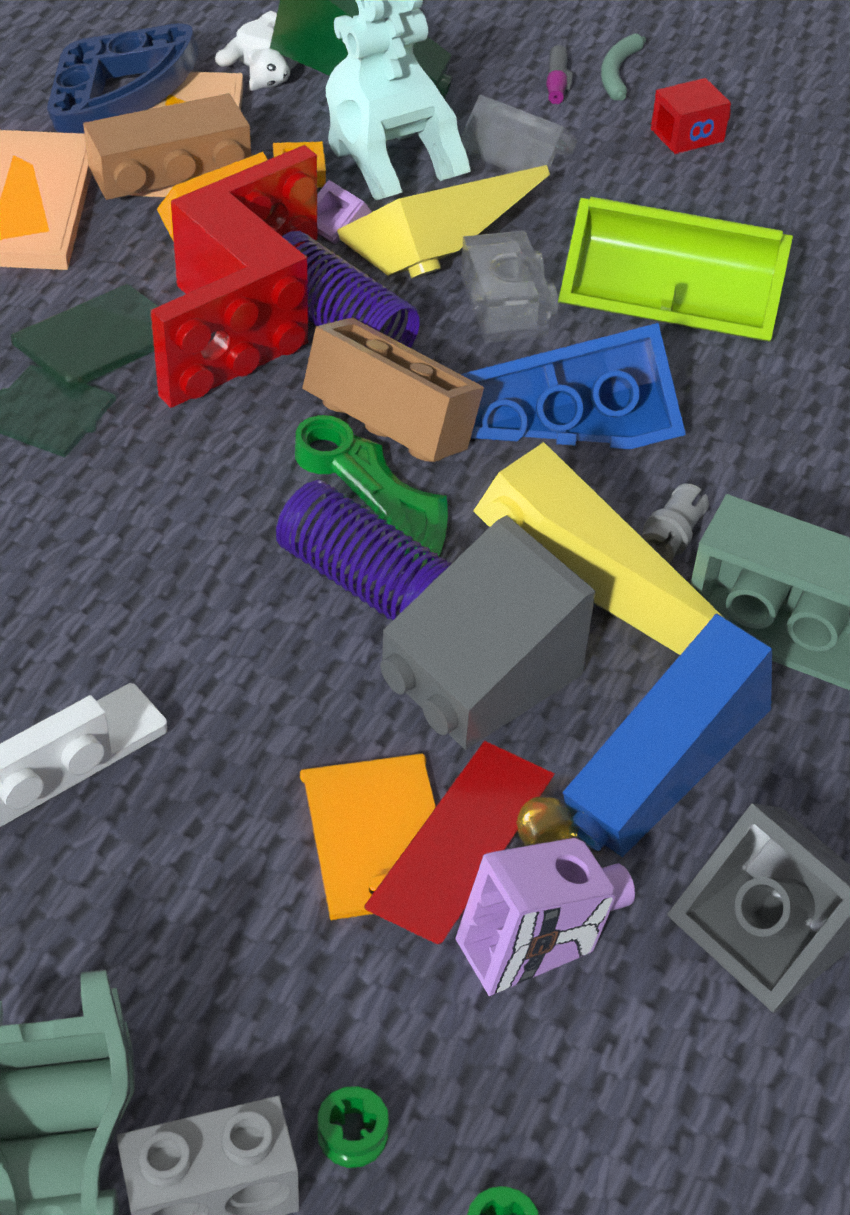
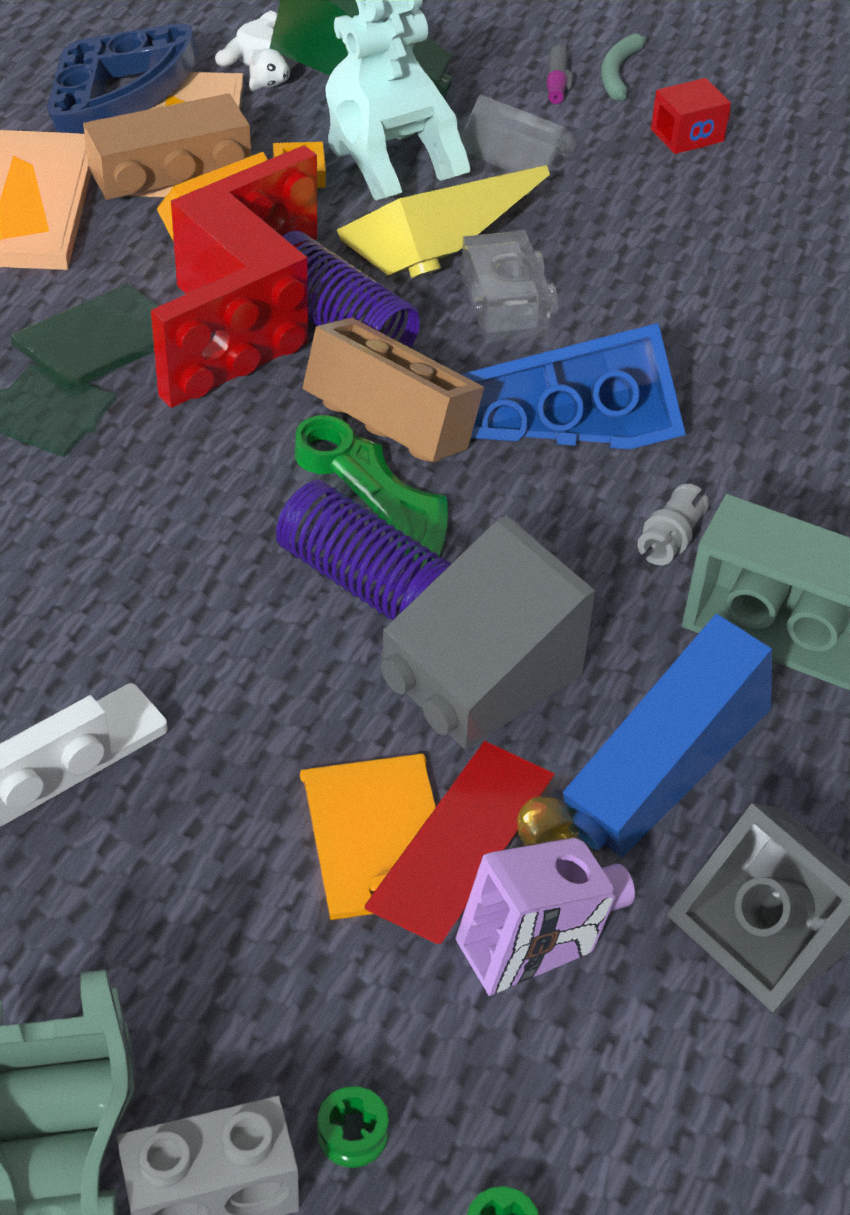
(336, 209): lavender slope -> none
(597, 546): light yellow wedge -> none
(676, 268): lime container -> none

